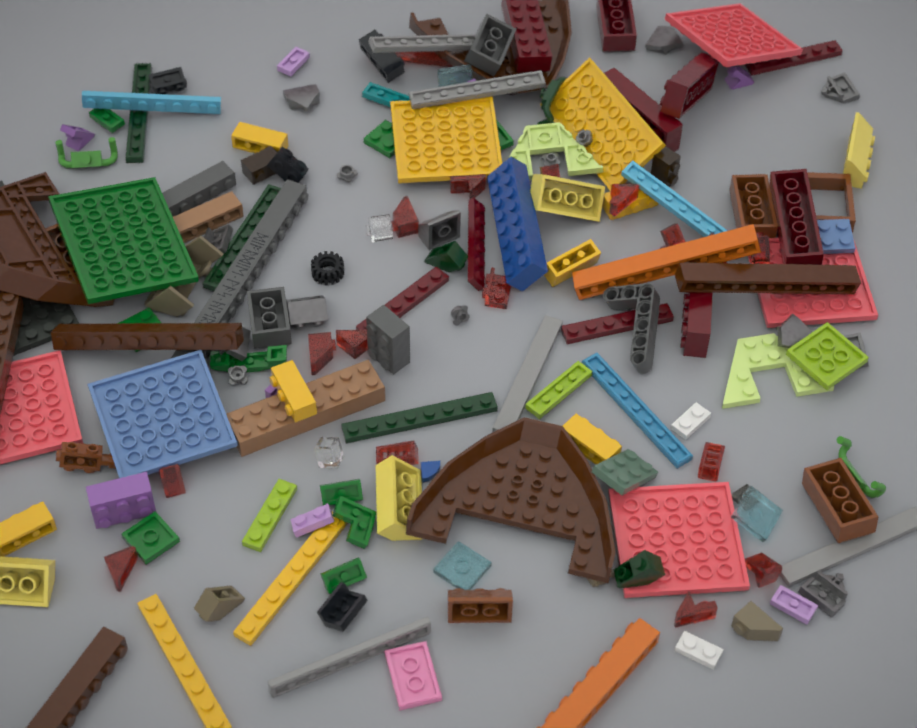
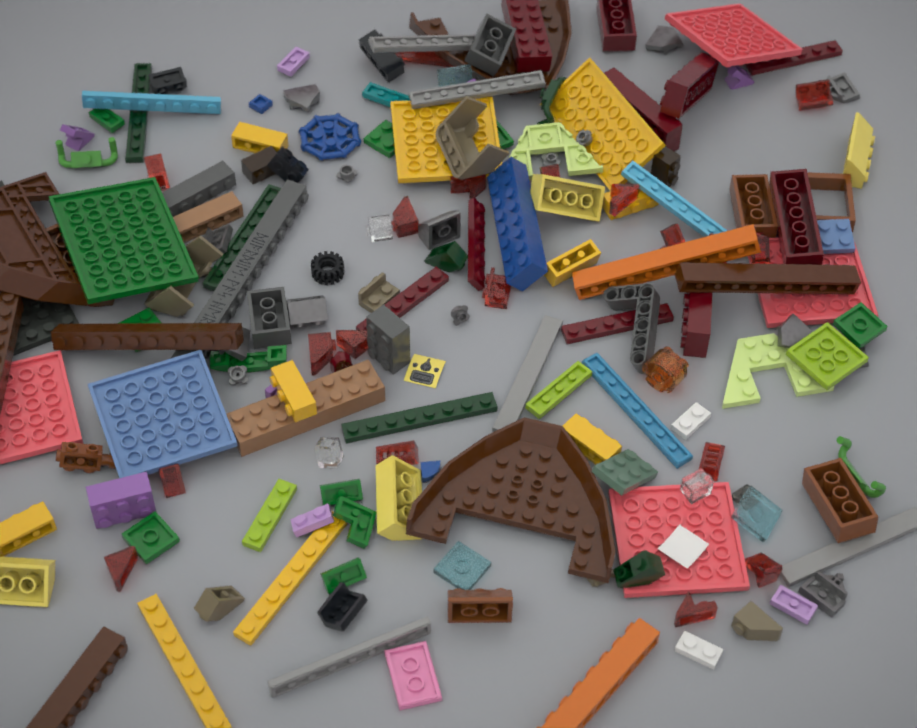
(156, 168): none -> clear red slope
(260, 103): none -> blue tile
(329, 129): none -> blue plate
(340, 361): none -> dark red rock
(377, 293): none -> dark tan bracket
(424, 370): none -> sticker
(458, 145): none -> dark tan windscreen
(665, 370): none -> clear orange brick
(683, 546): none -> white sticker
(696, 485): none -> clear brick
(813, 94): none -> clear red bracket
(860, 325): none -> green plate

